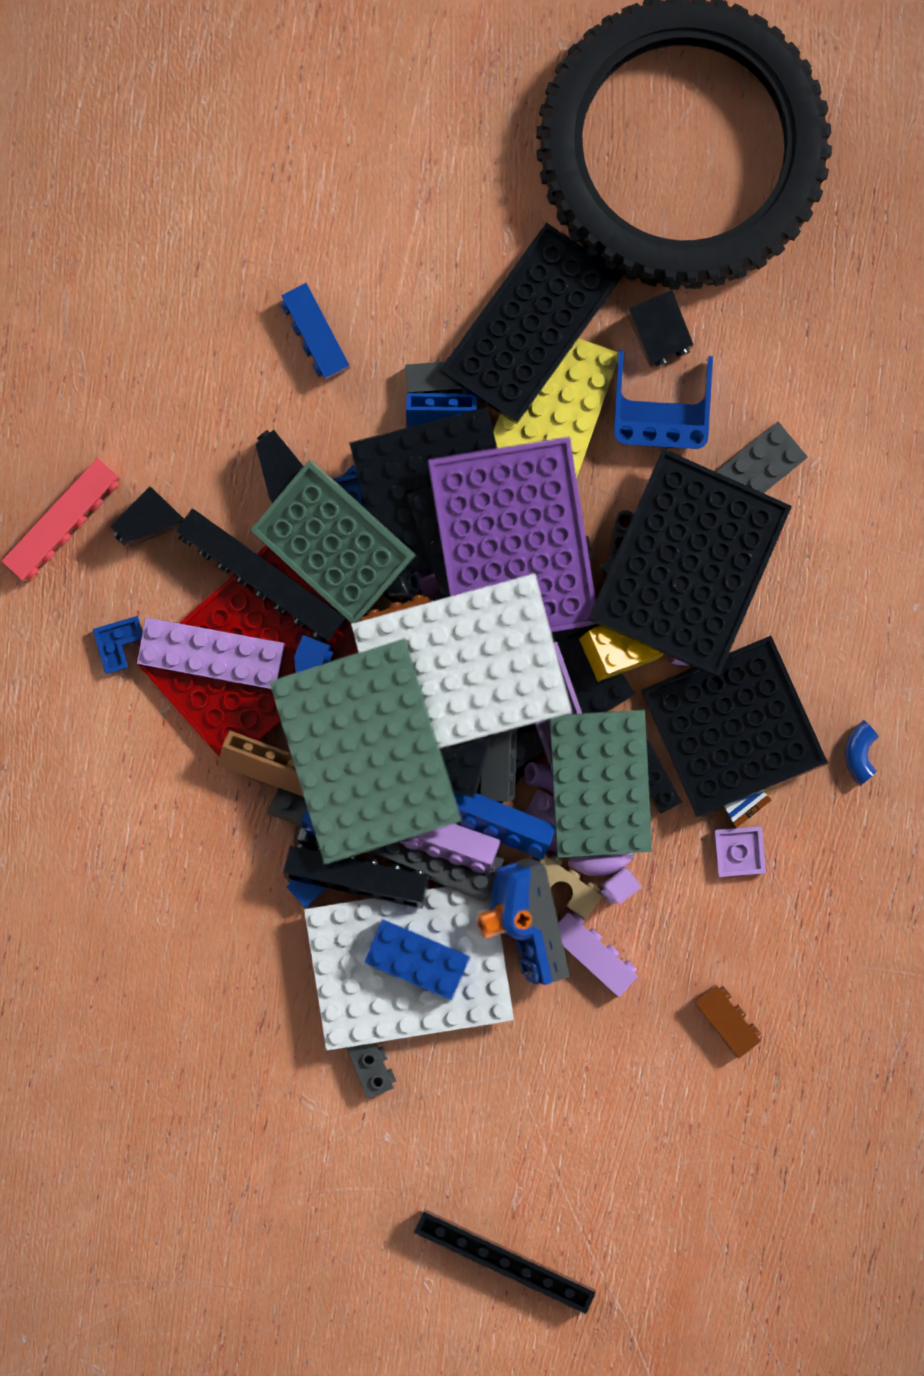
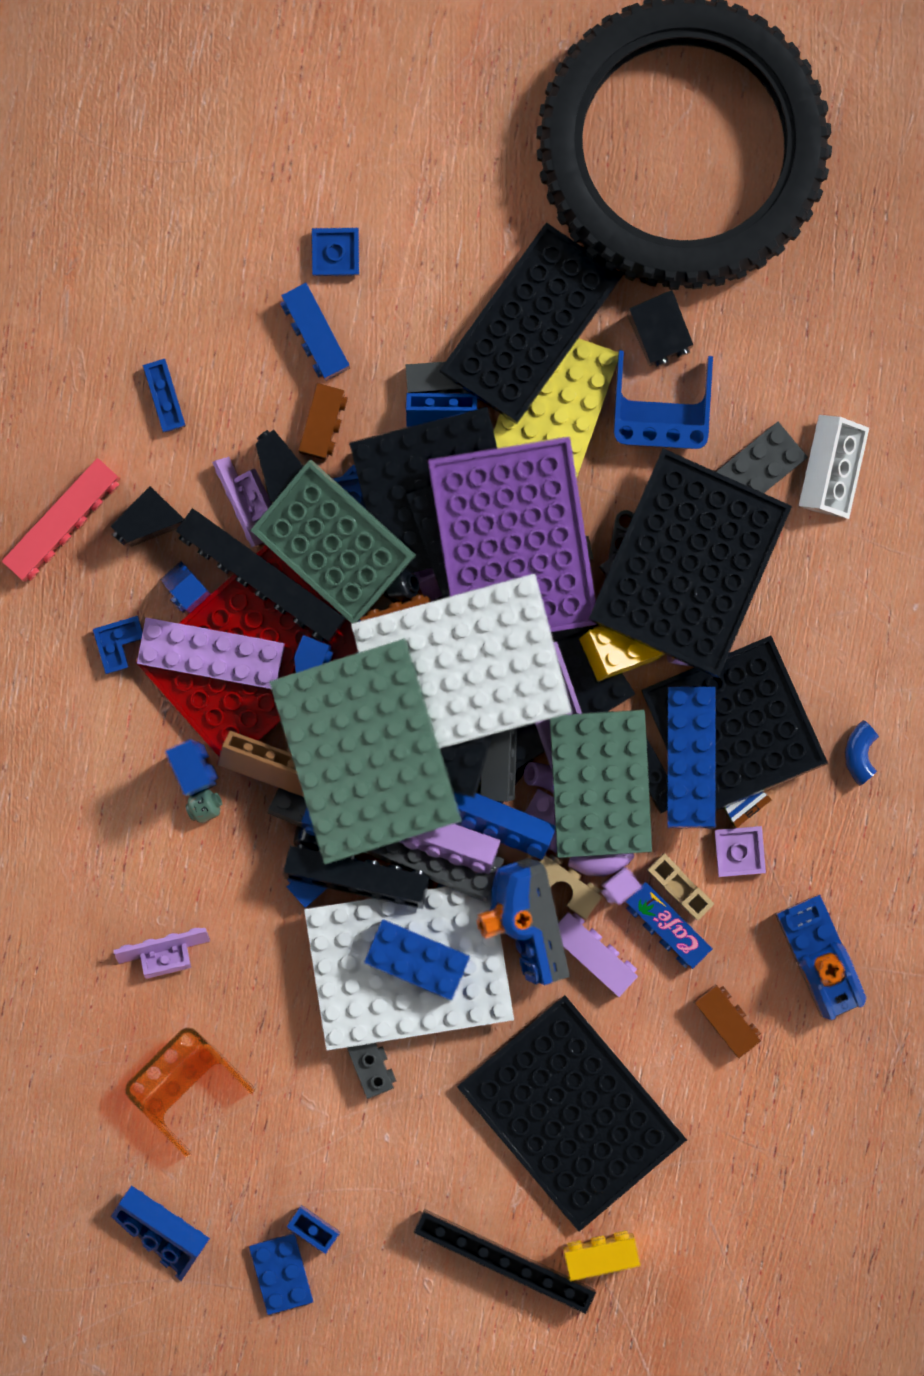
(160, 1231): none -> blue wedge
(163, 954): none -> lavender bracket
(164, 395): none -> blue plate
(172, 1074): none -> clear orange windscreen
(185, 588): none -> blue wedge
(191, 767): none -> blue brick
(203, 806): none -> sand green head
(245, 494): none -> lavender bracket
(281, 1273): none -> blue plate
(313, 1229): none -> blue brick
(323, 421): none -> dark orange brick
(335, 251): none -> blue plate
(572, 1113): none -> black plate
(601, 1255): none -> yellow brick
(669, 925): none -> blue brick
(680, 886): none -> tan arch
(691, 757): none -> blue plate
(821, 957): none -> blue piece
(833, 466): none -> white slope

